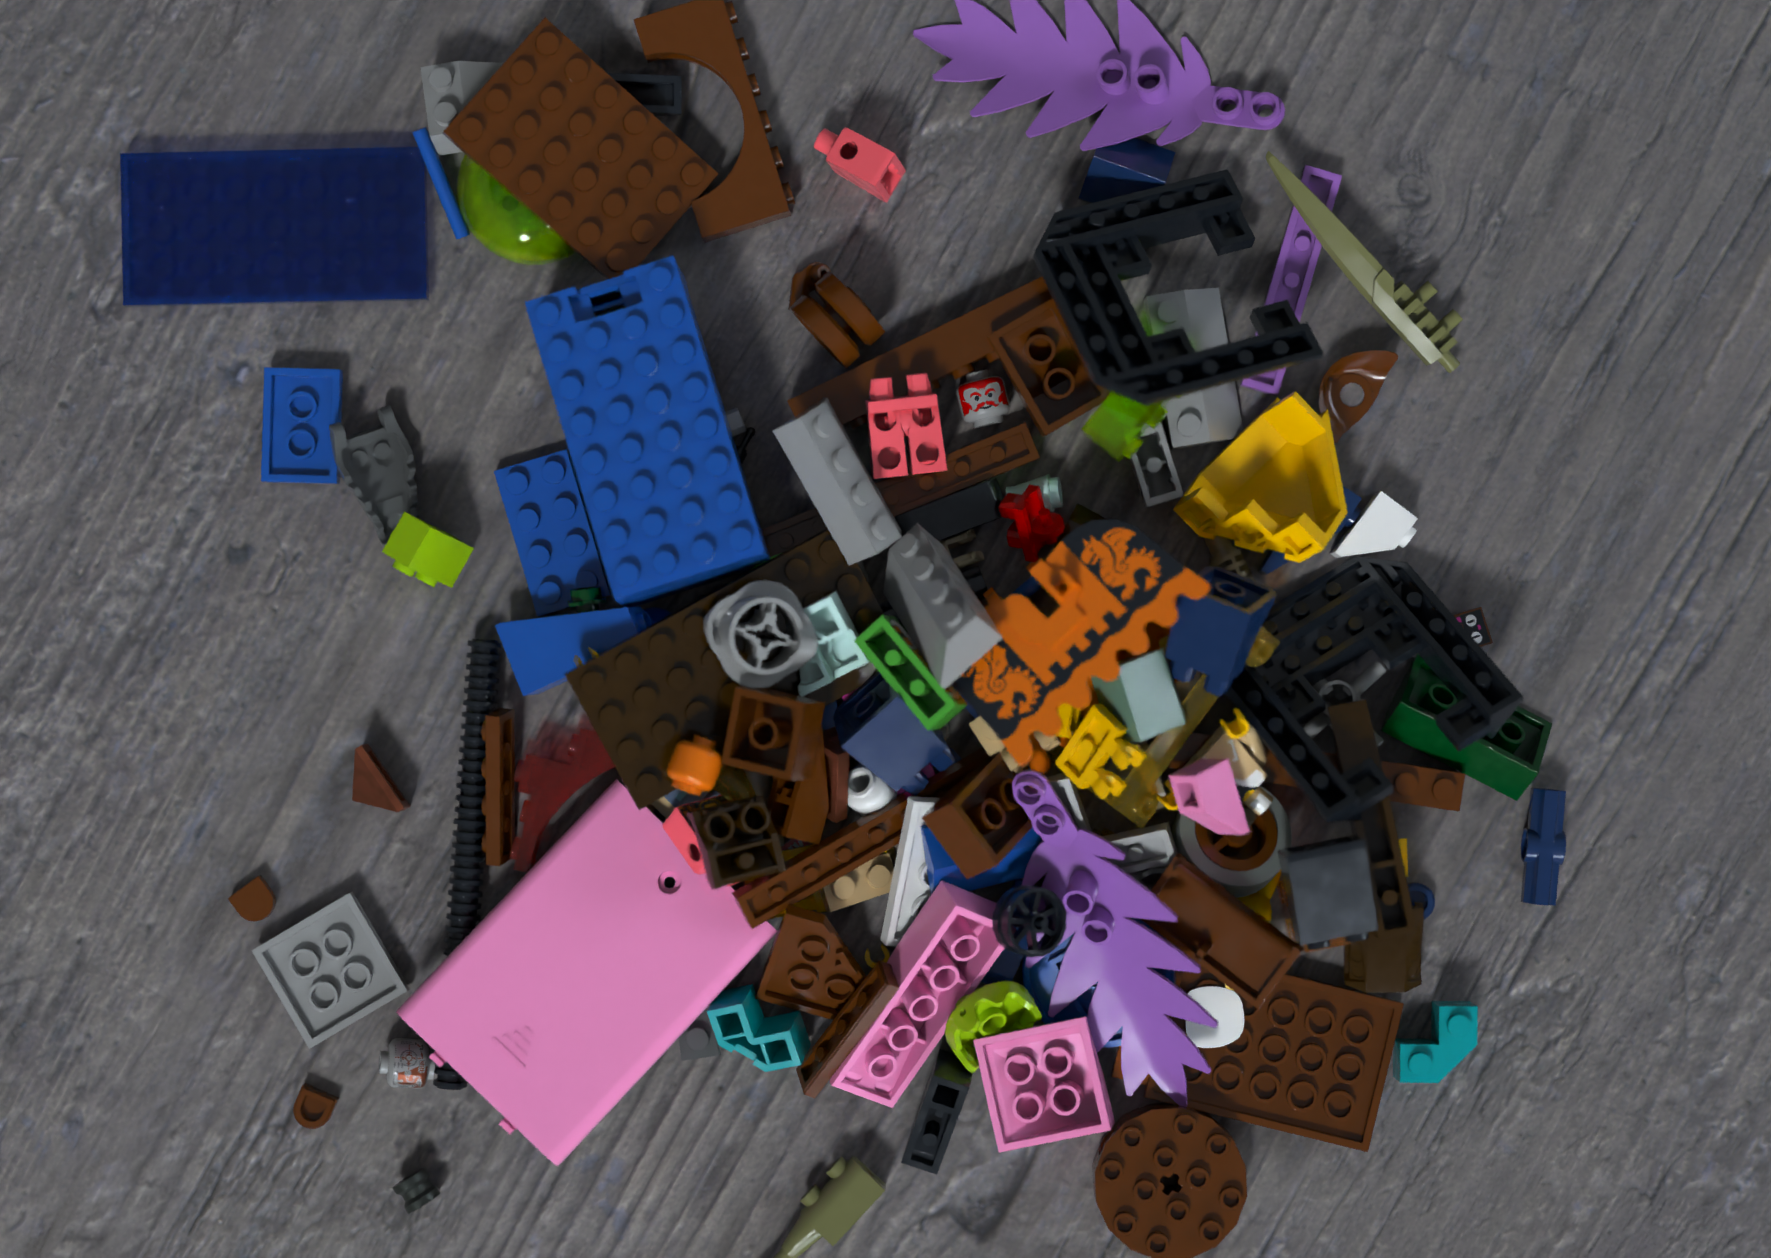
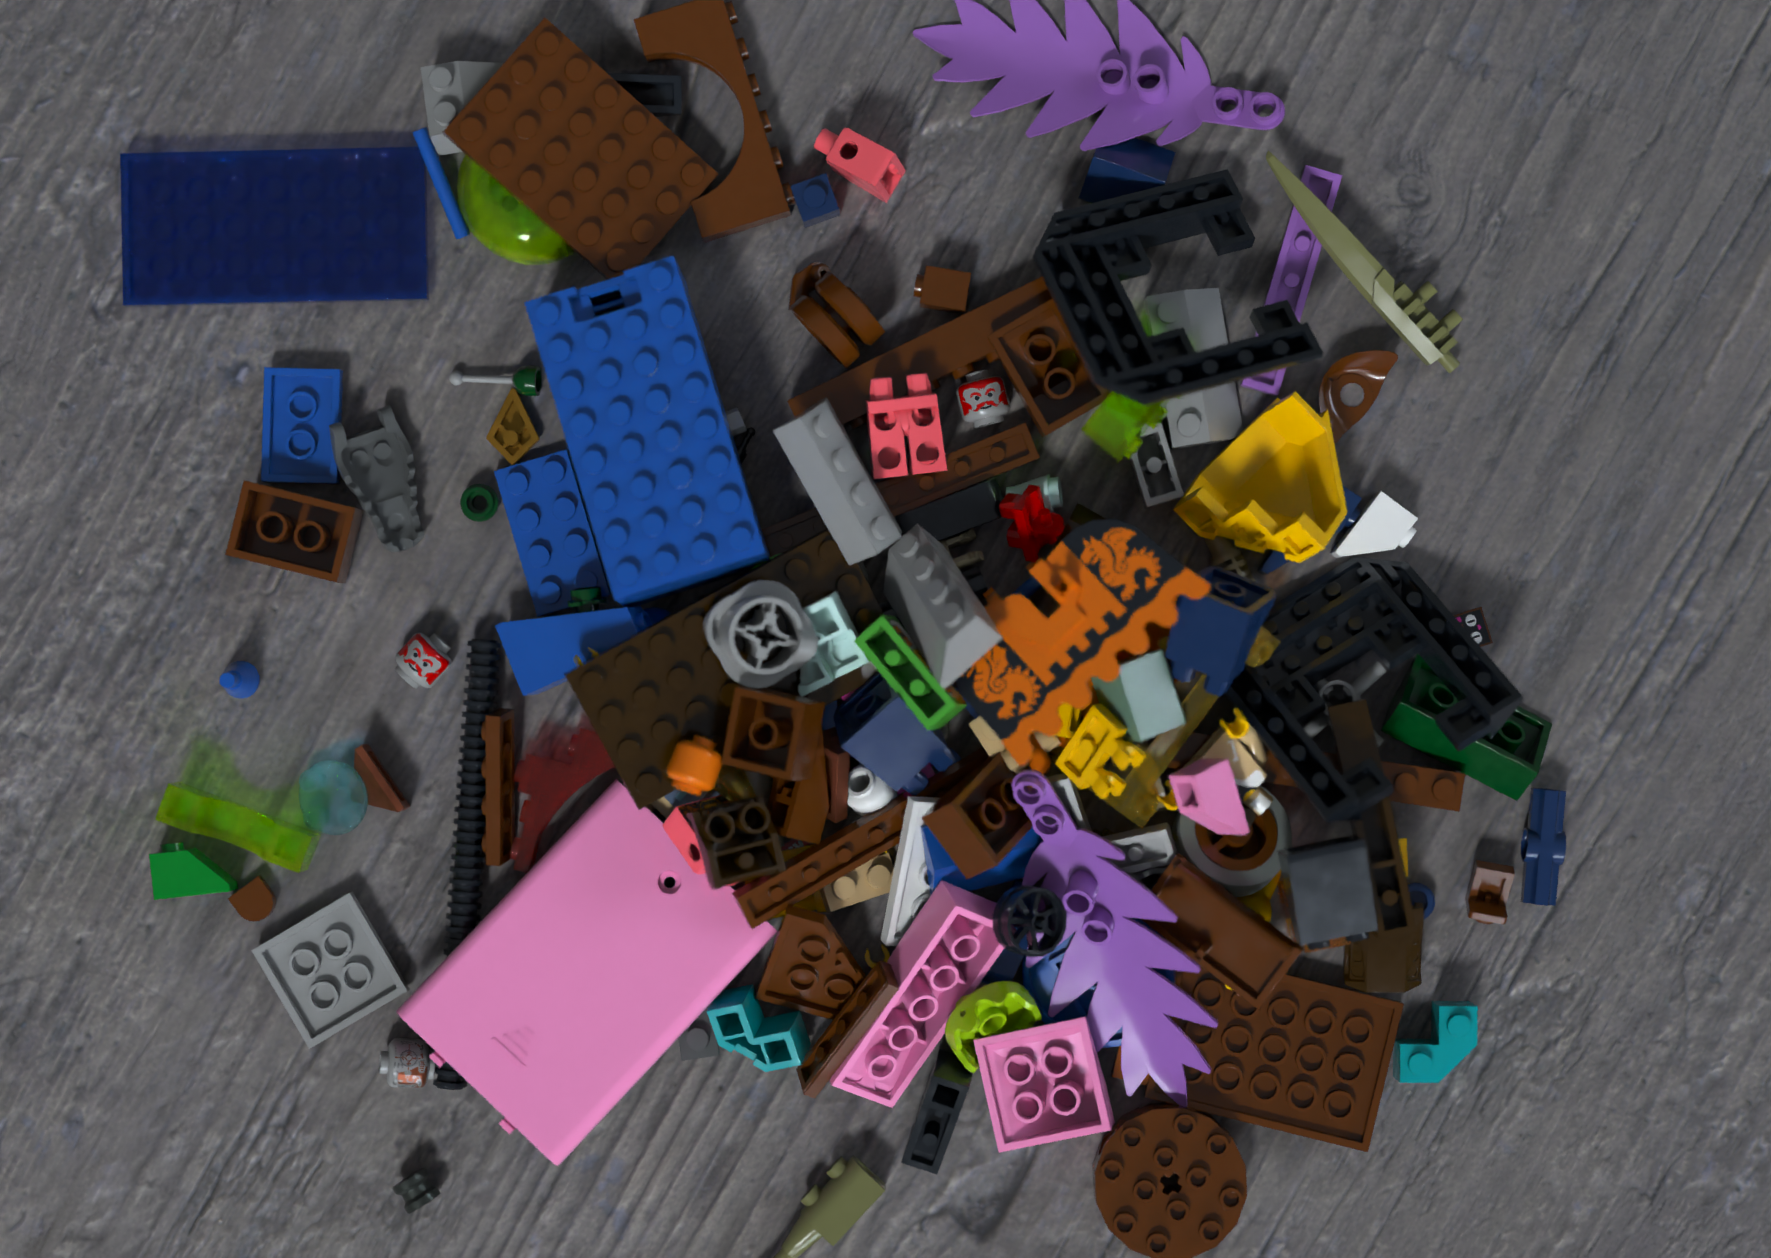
(186, 873): none -> green slope
(239, 825): none -> clear neon green arch
(240, 679): none -> blue cone
(294, 532): none -> reddish brown brick
(314, 1107): reddish brown tile -> none
(332, 797): none -> clear light blue dish
(423, 660): none -> light grey head
(427, 551): lime brick -> none
(469, 496): none -> dark green plate
(513, 429): none -> pearl gold piece
(526, 379): none -> hinge
(815, 200): none -> dark blue brick
(943, 289): none -> reddish brown brick
(1225, 1008): white sticker -> none
(1489, 892): none -> reddish brown bracket

